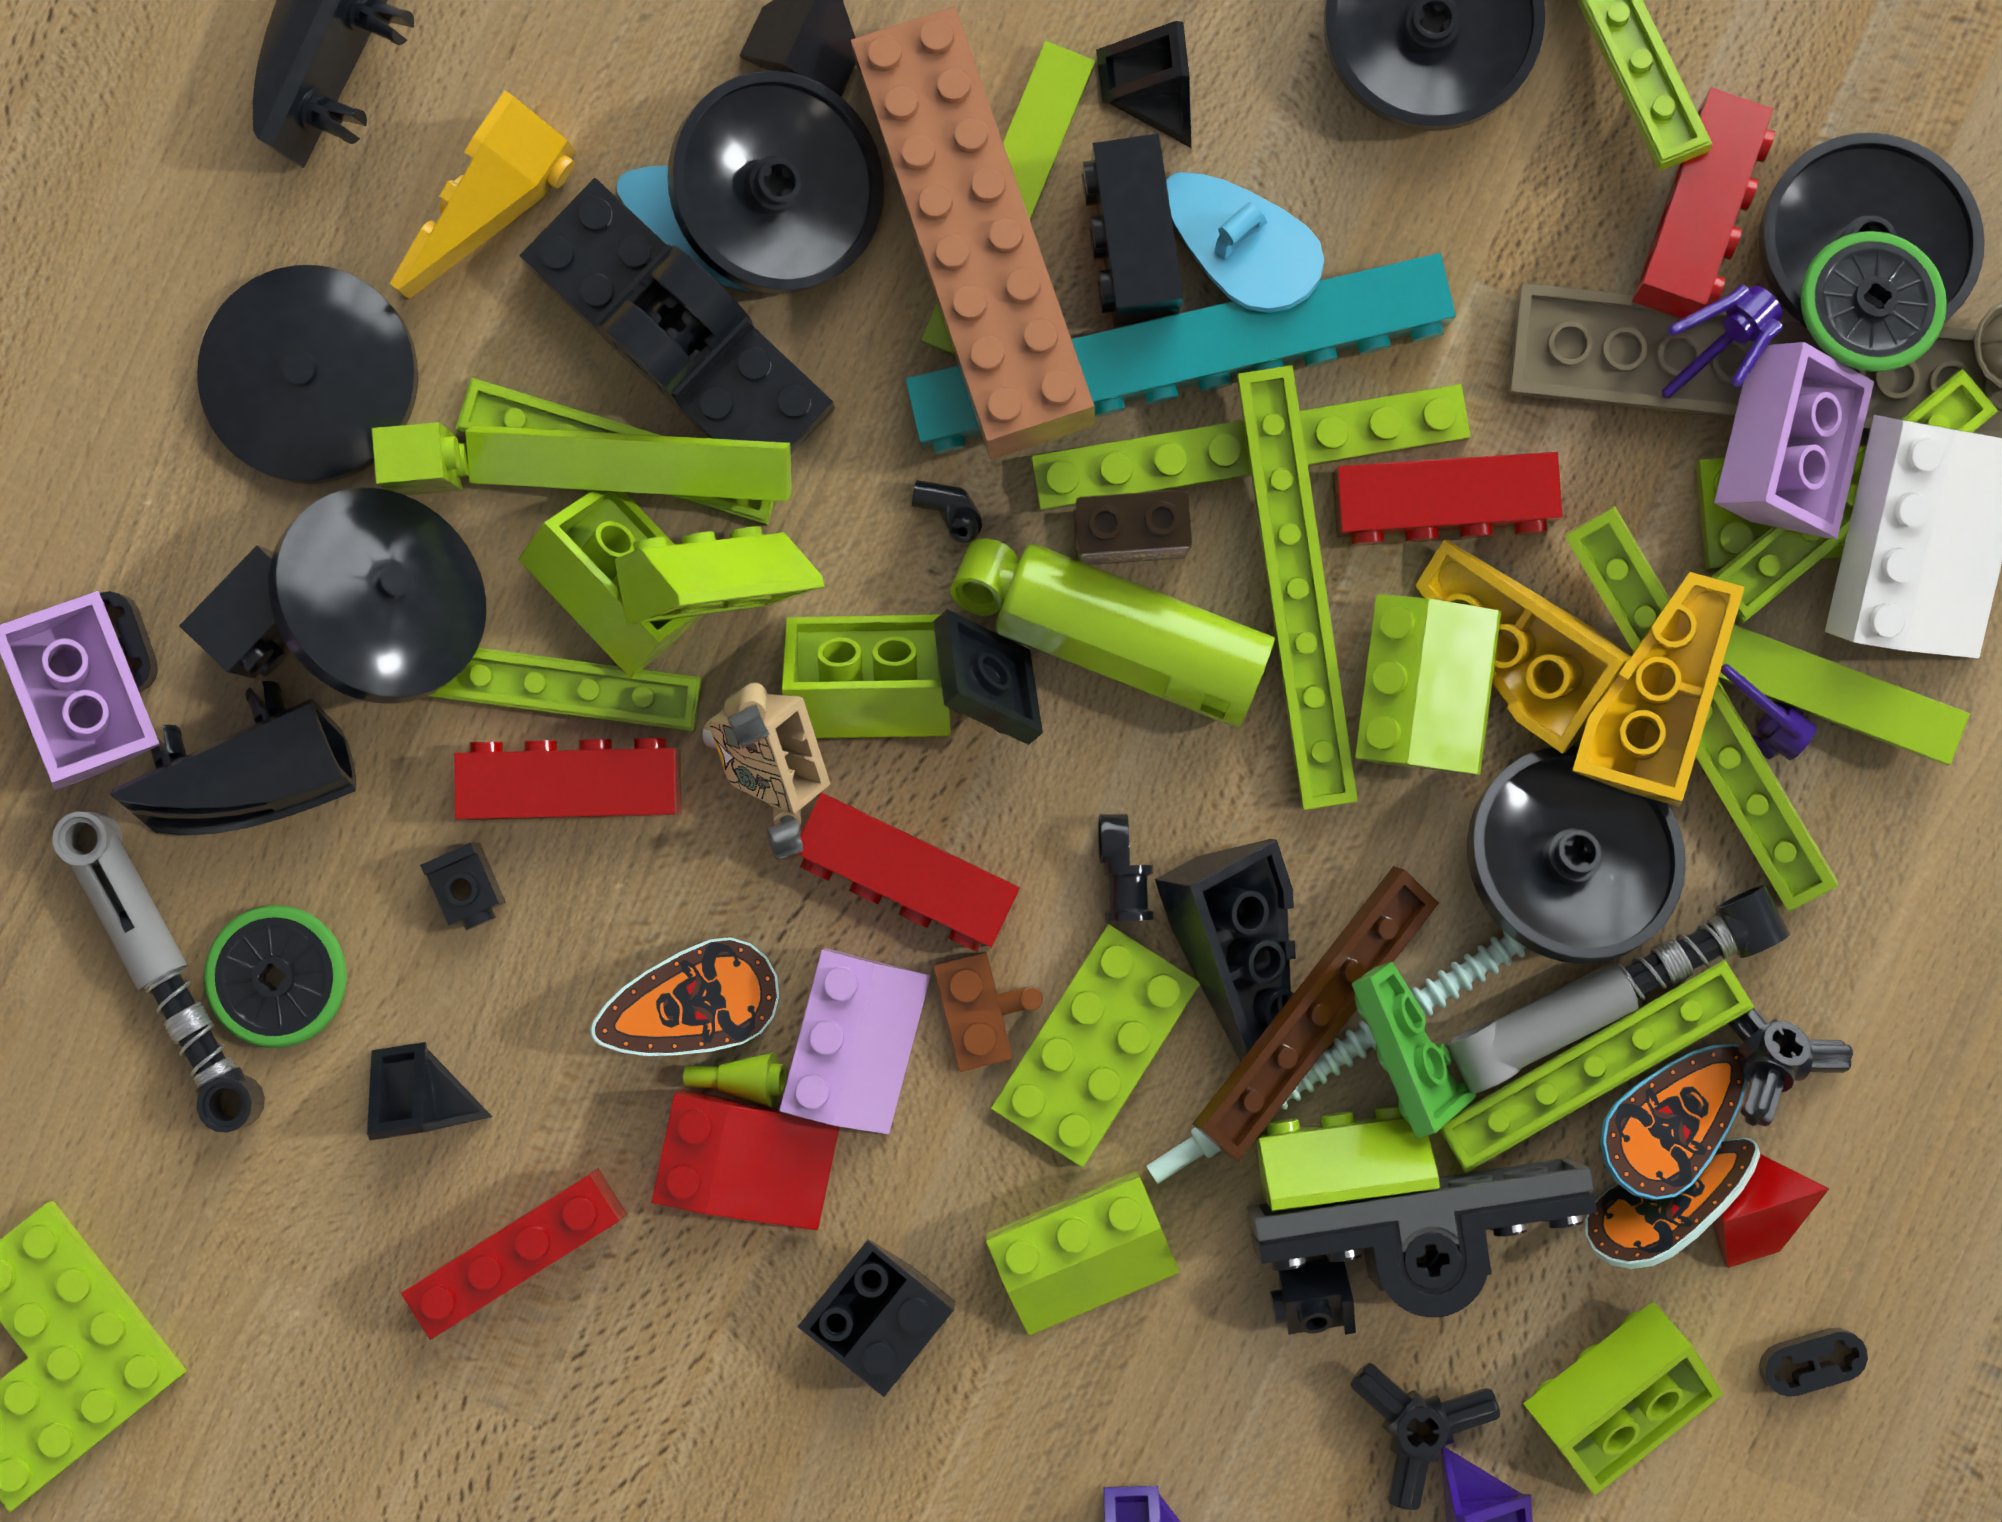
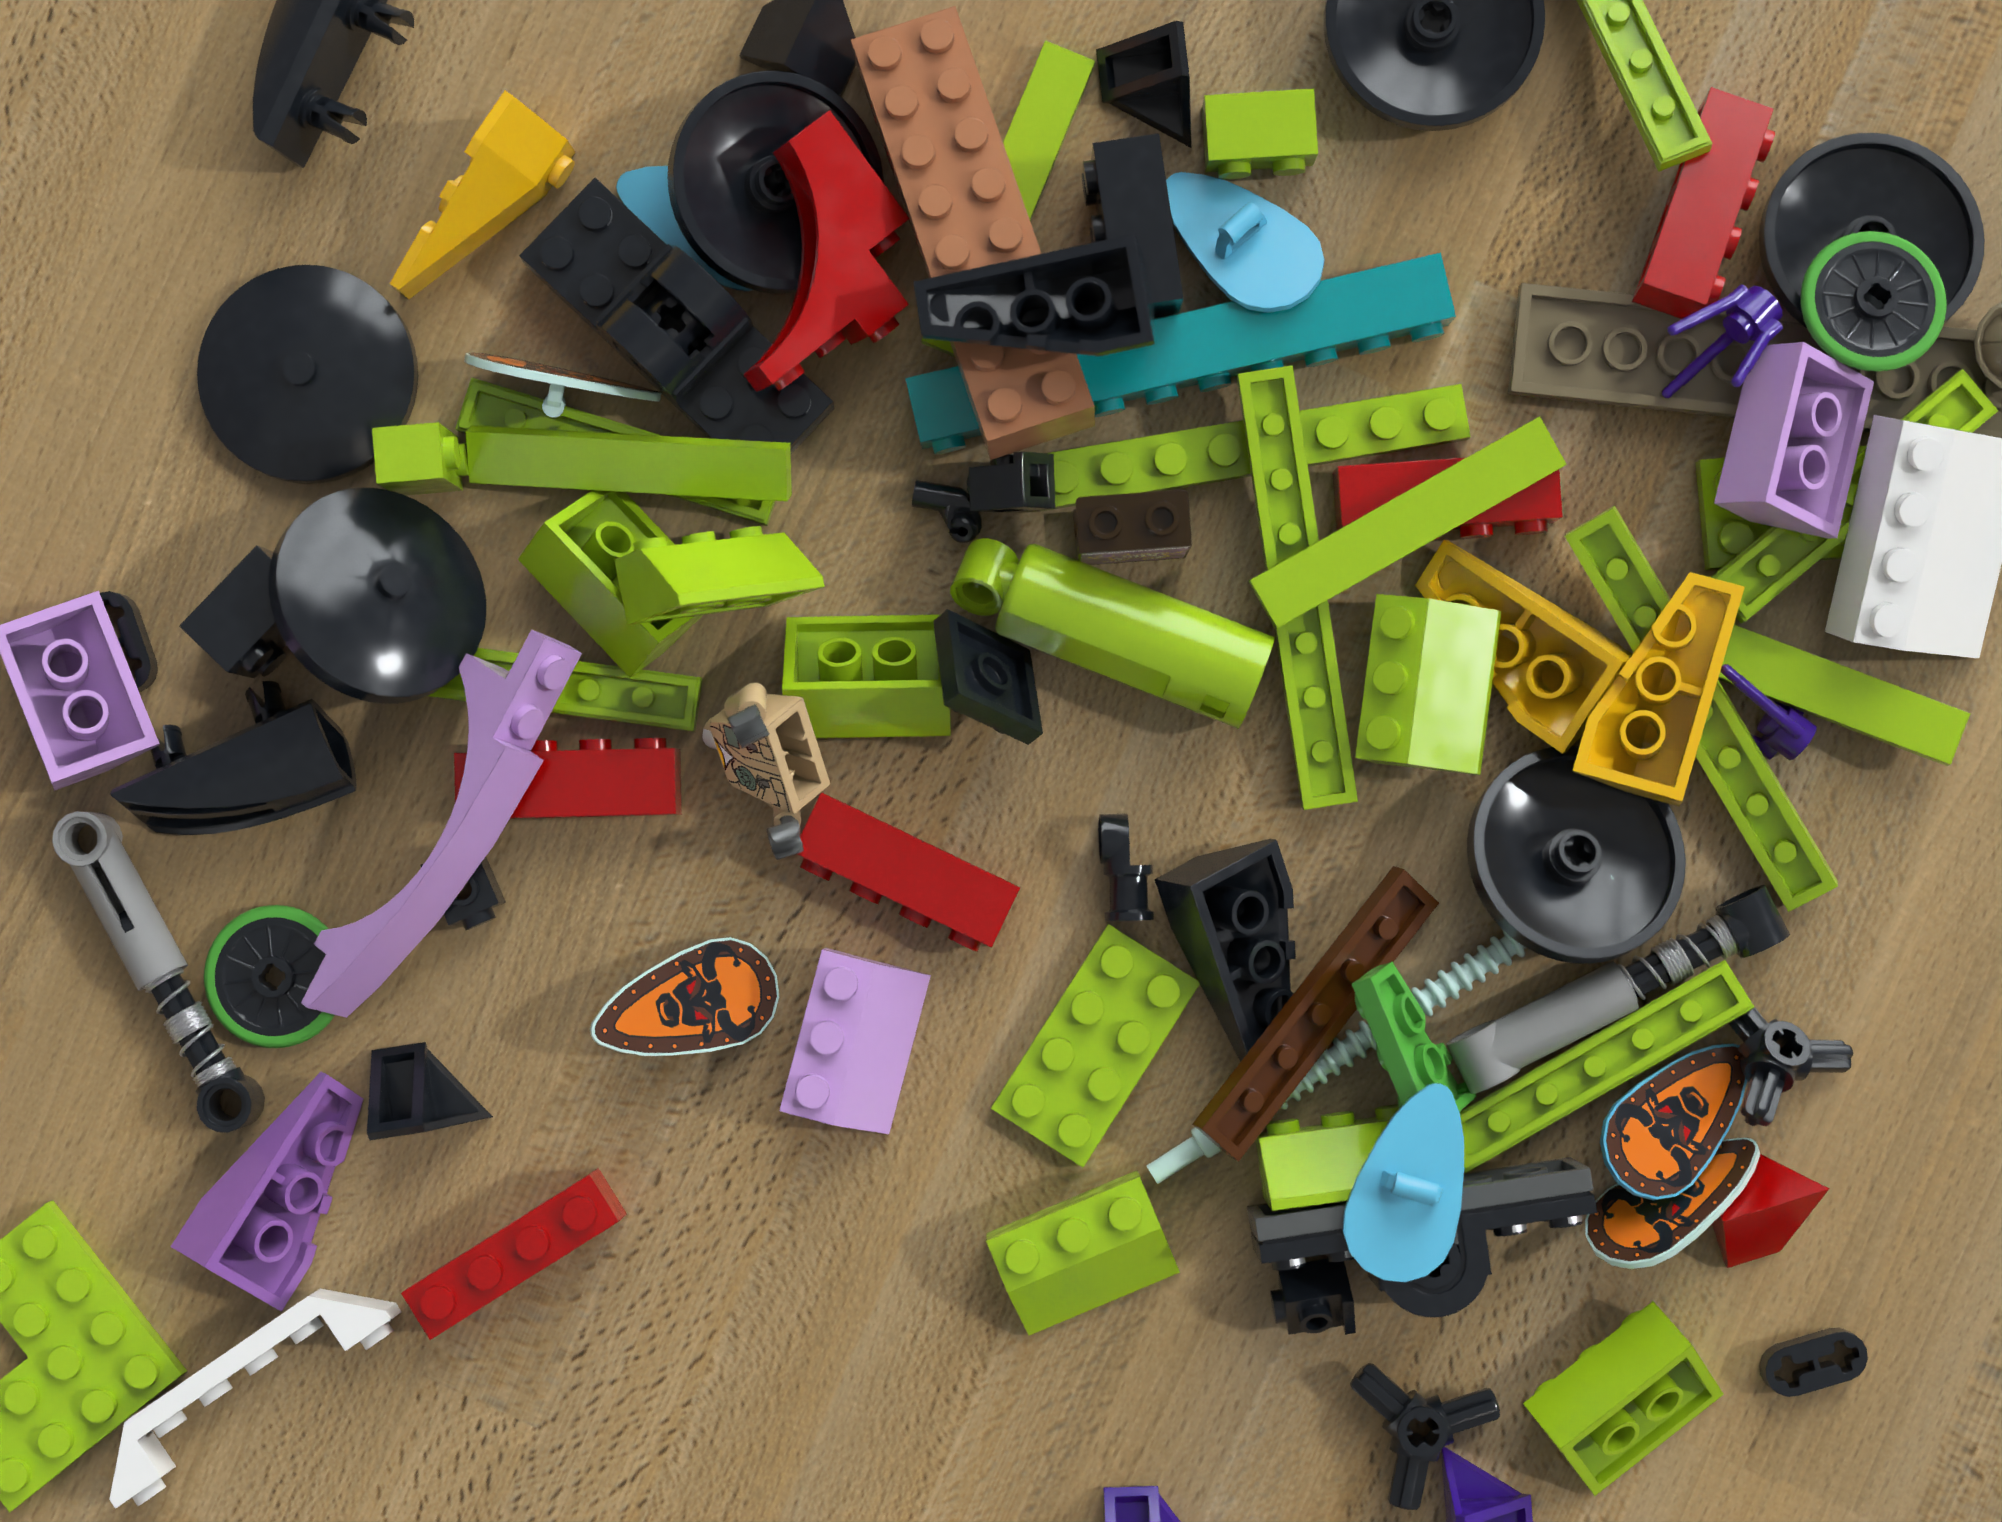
(142, 1456): none -> white slope
(266, 1207): none -> medium lavender wedge
(503, 724): none -> lavender slope
(558, 378): none -> light aqua shield
(744, 1161): red slope -> none
(752, 1078): lime cone -> none
(844, 226): none -> red arch
(877, 1316): black slope -> none
(977, 1011): dark orange plate -> none
(1013, 484): none -> black brick
(1062, 301): none -> black wedge
(1259, 132): none -> lime brick
(1407, 522): none -> lime tile
(1409, 1190): none -> medium azure shield

